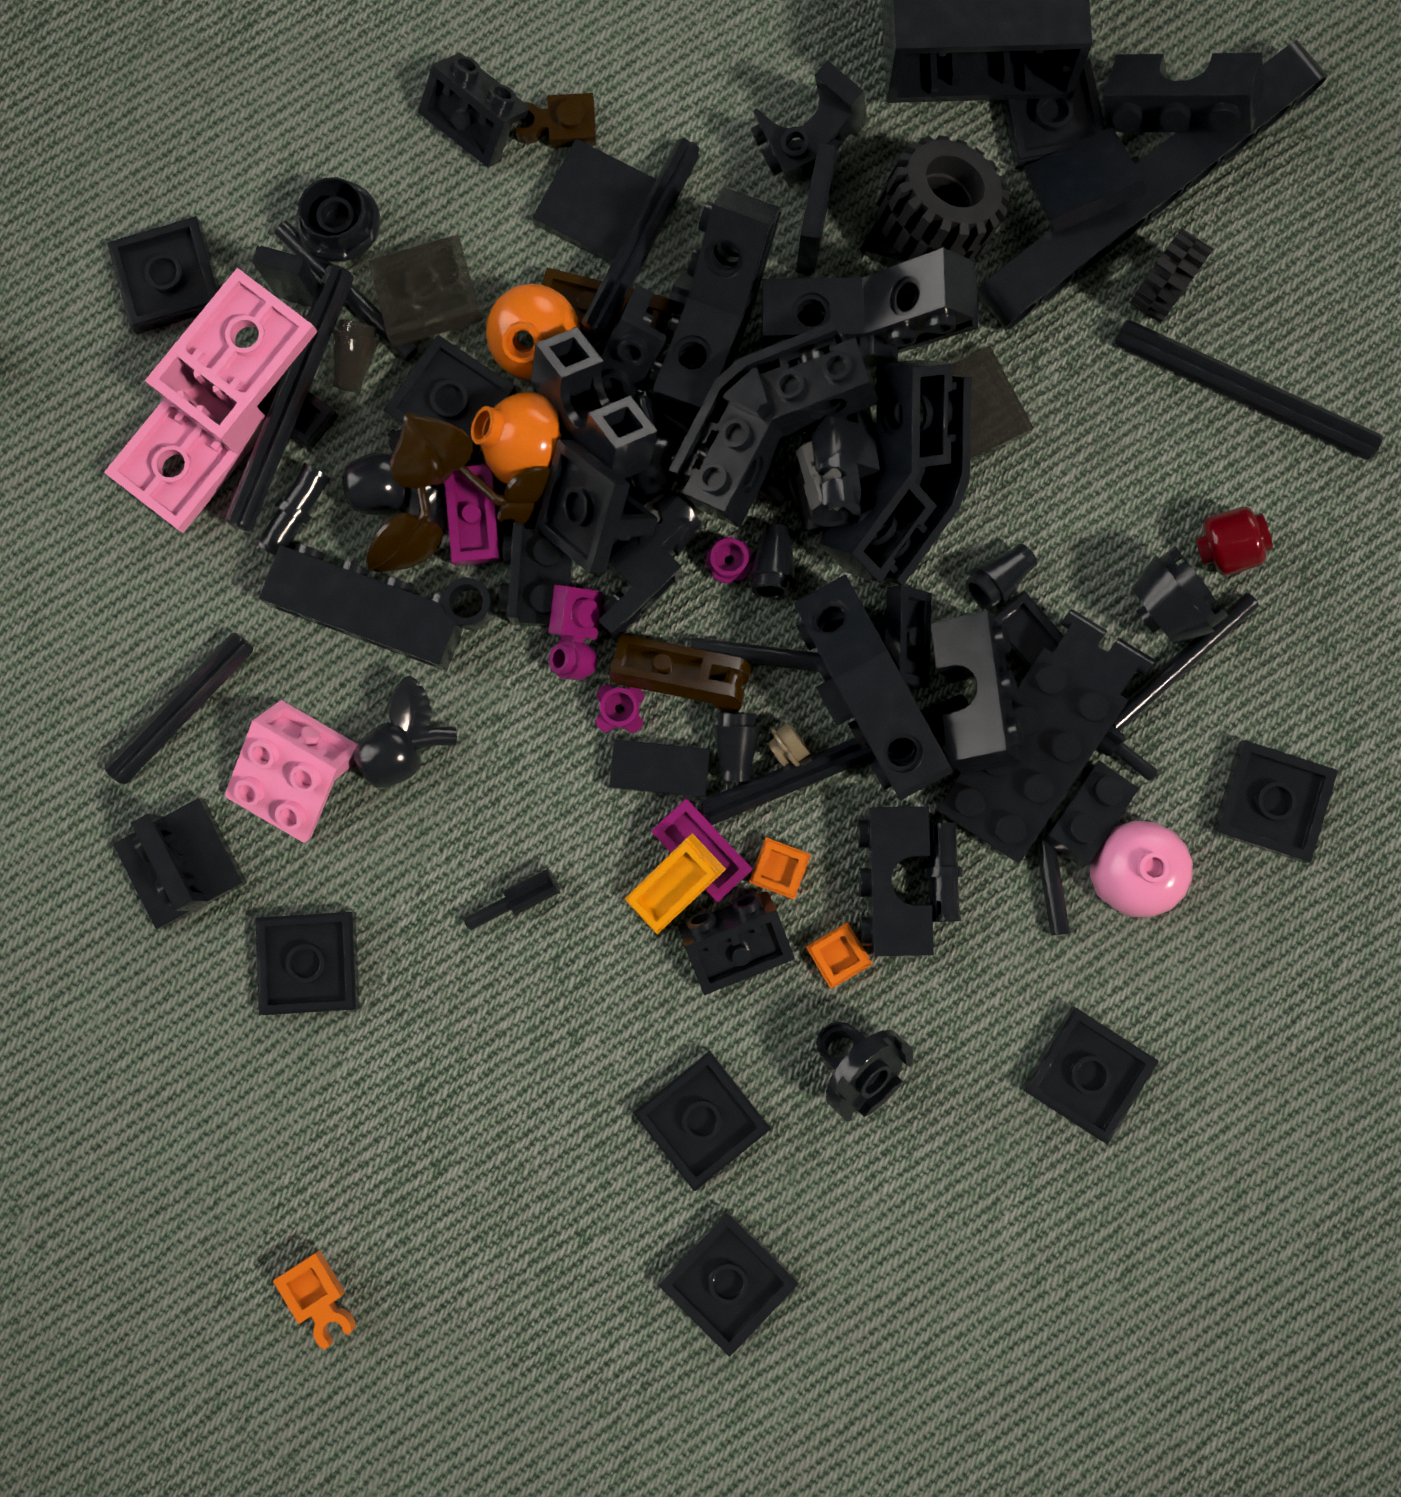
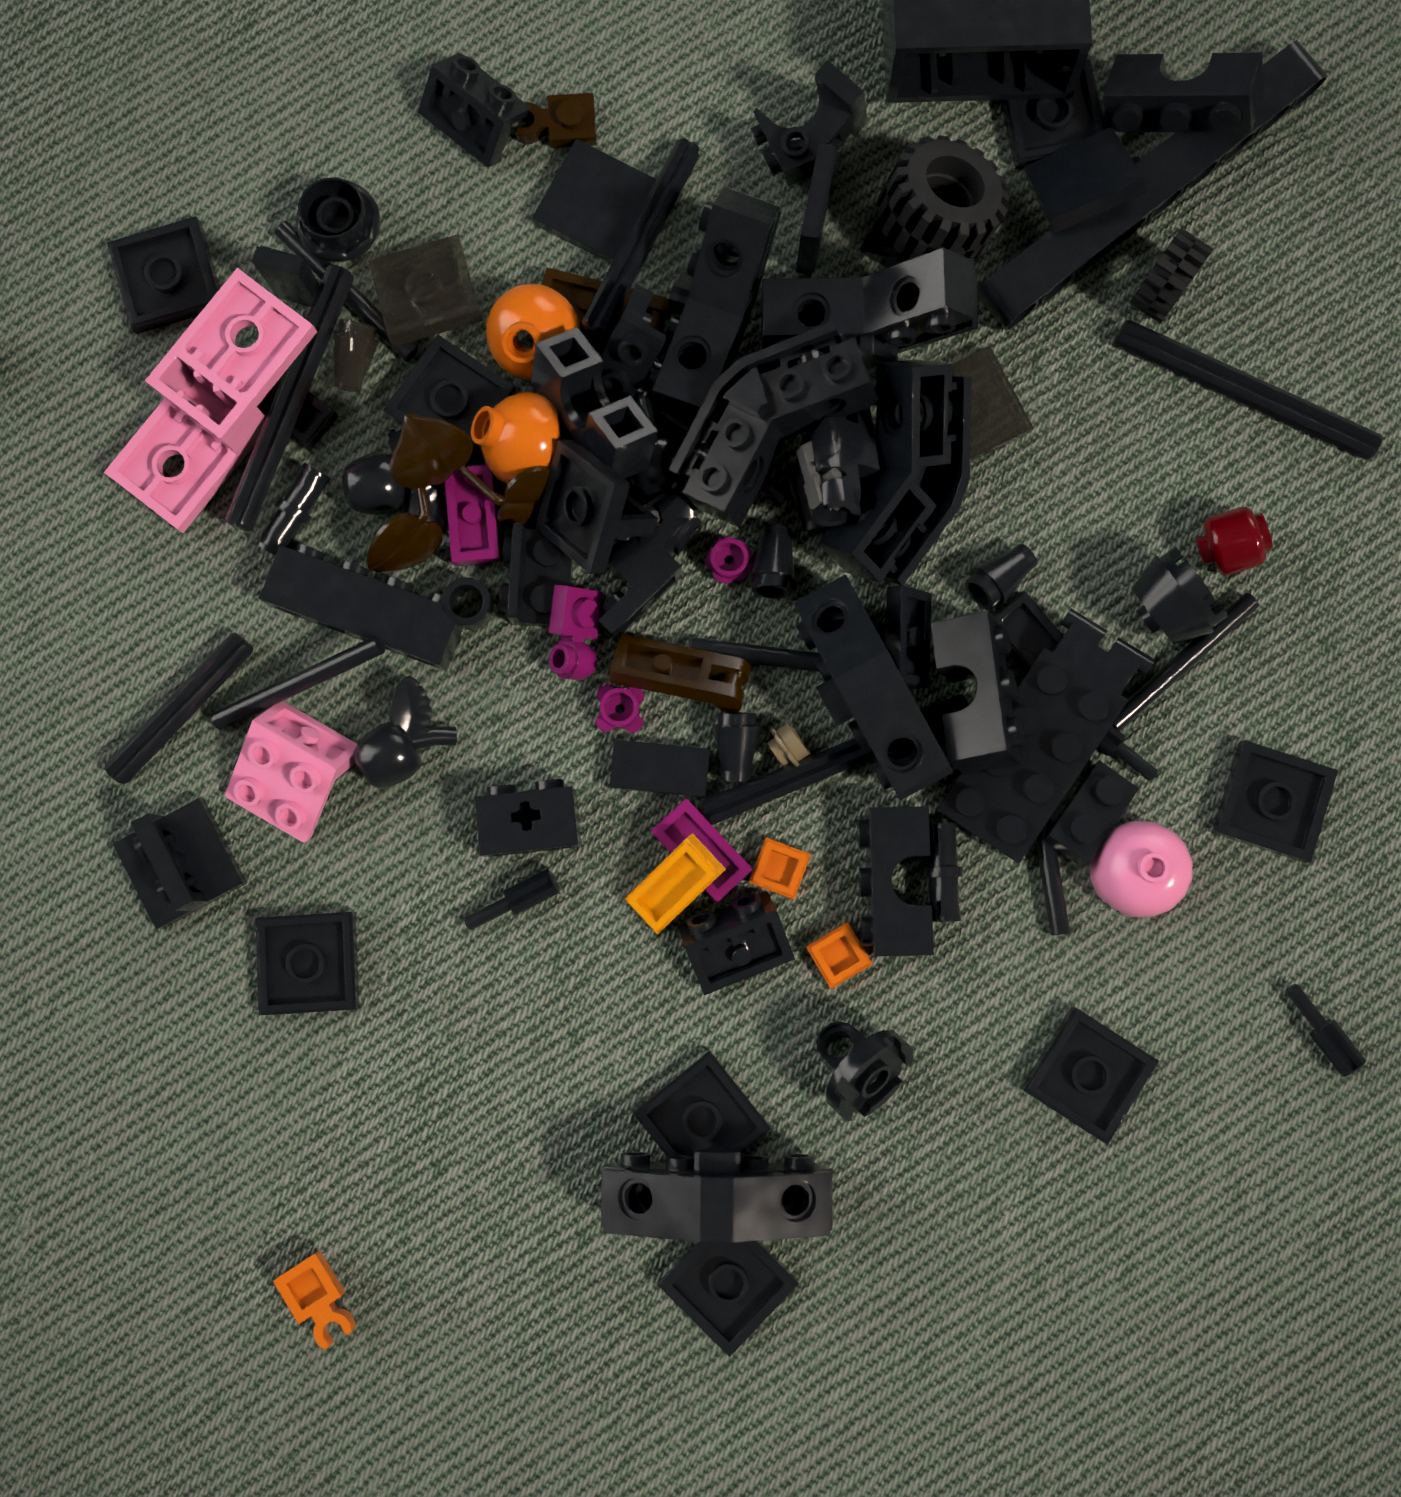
(298, 682): none -> black bar
(502, 834): none -> black brick
(717, 1197): none -> black brick
(1328, 1035): none -> black axle

